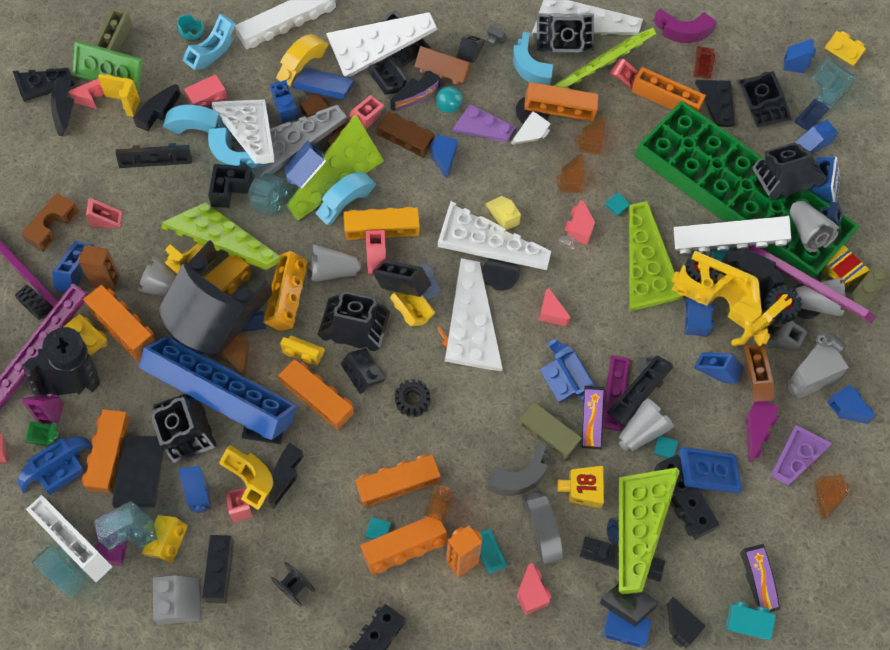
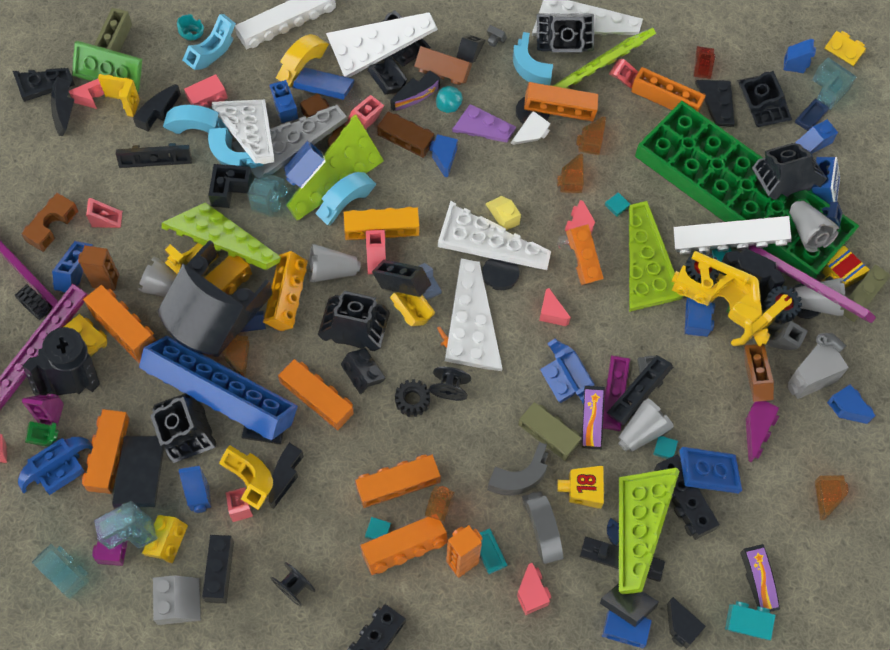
(69, 538): white slope -> none
(302, 350): yellow bracket -> none
(451, 377): none -> black piece
(583, 245): none -> orange arch
(685, 31): magenta arch -> none
(720, 366): blue slope -> none
(798, 454): medium lavender wing -> none

